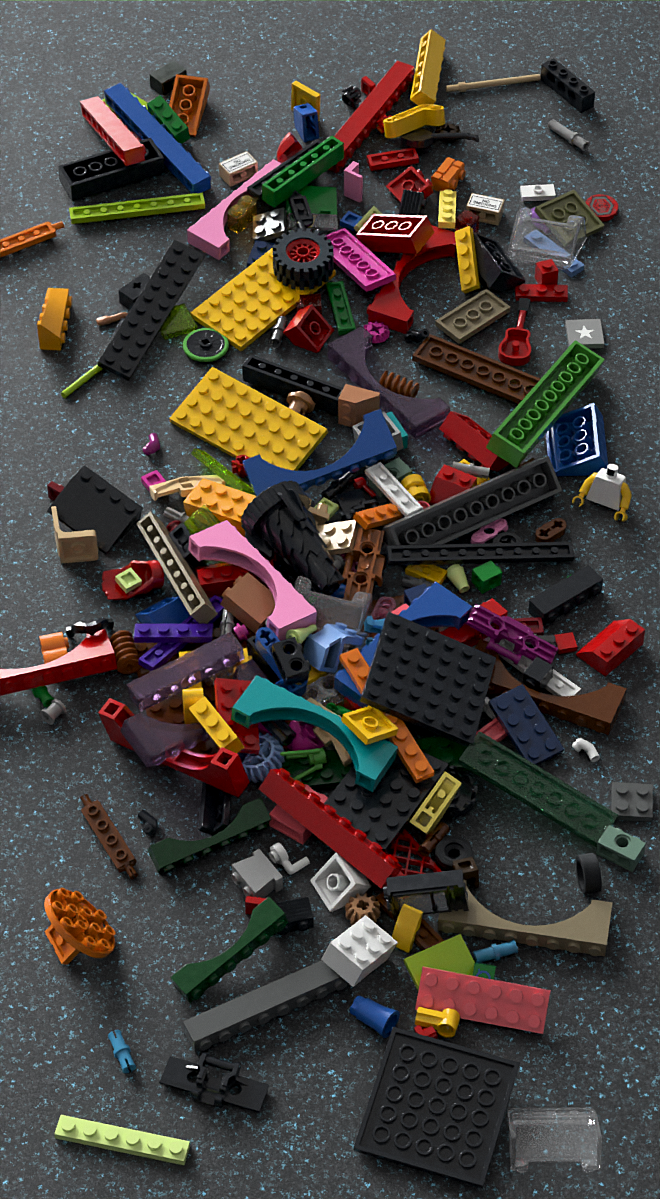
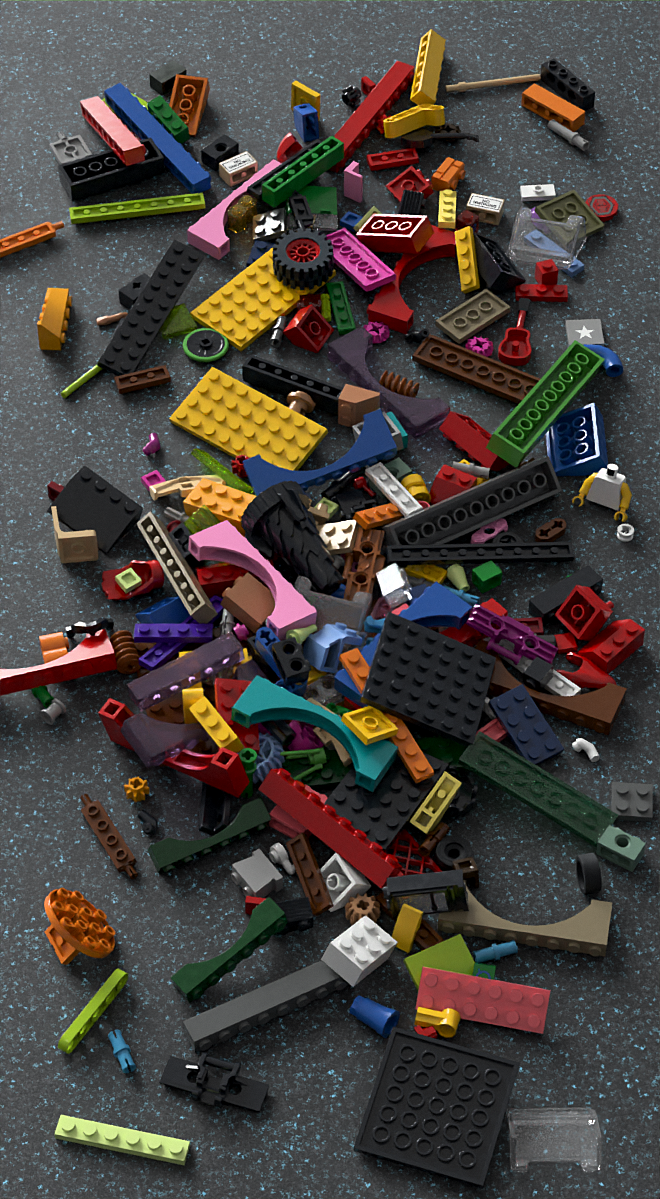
(69, 148): none -> light grey plate
(93, 1011): none -> lime beam
(136, 789): none -> light orange gear
(142, 379): none -> reddish brown plate
(219, 151): none -> black brick
(248, 757): none -> green pin
(309, 874): none -> reddish brown plate
(326, 310): none -> lime axle
(394, 585): none -> clear brick
(468, 598): none -> dark azure pin
(487, 346): none -> dark pink gear
(552, 107): none -> orange brick
(584, 612): none -> red piece
(588, 675): none -> red animal
(611, 363): none -> blue cylinder
(623, 536): none -> white bush

